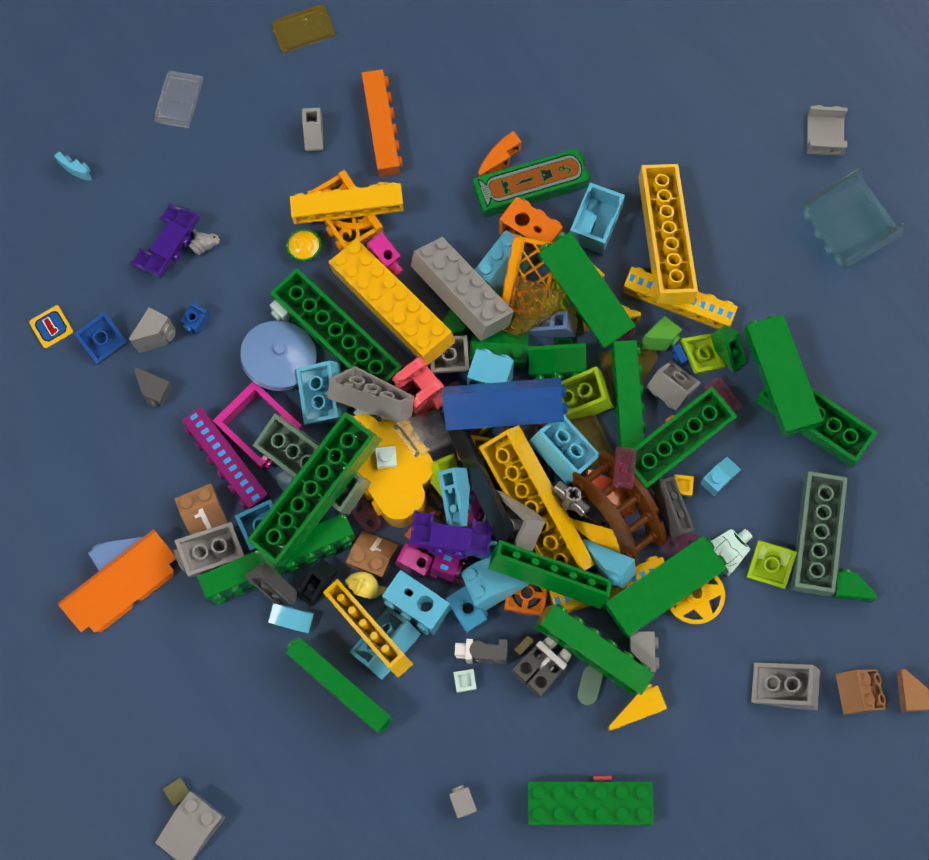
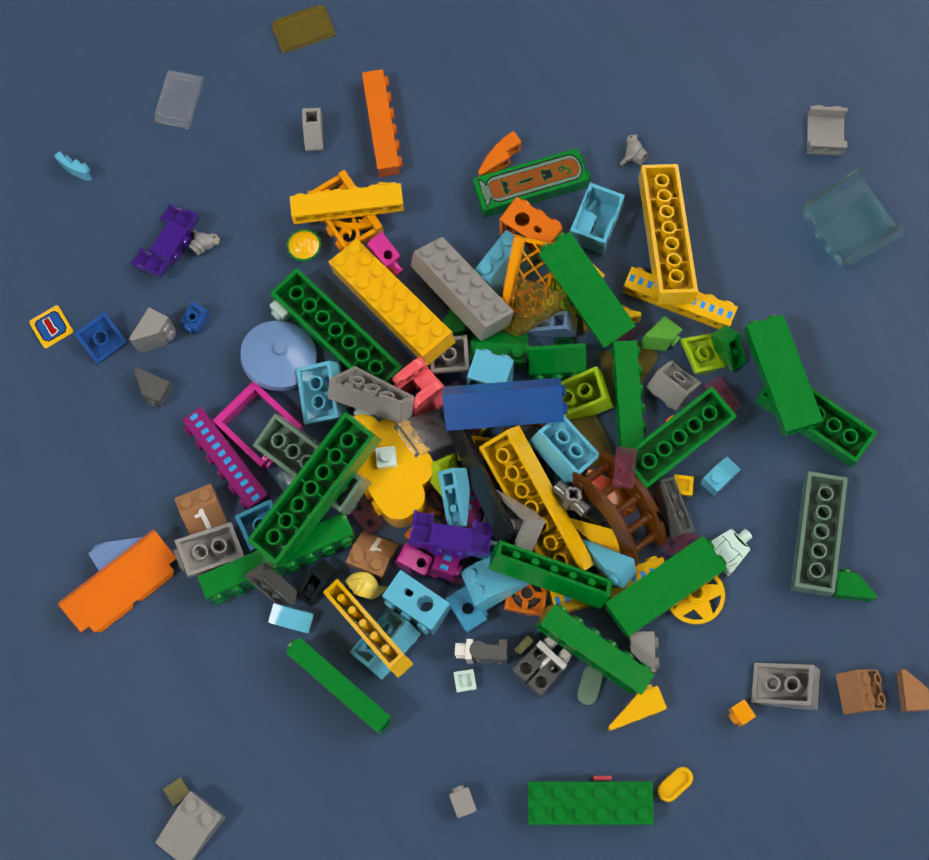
(634, 151): none -> light grey animal
(675, 784): none -> yellow tile
(679, 355): blue plate -> none
(741, 713): none -> light orange plate
(771, 564): lime slope -> none

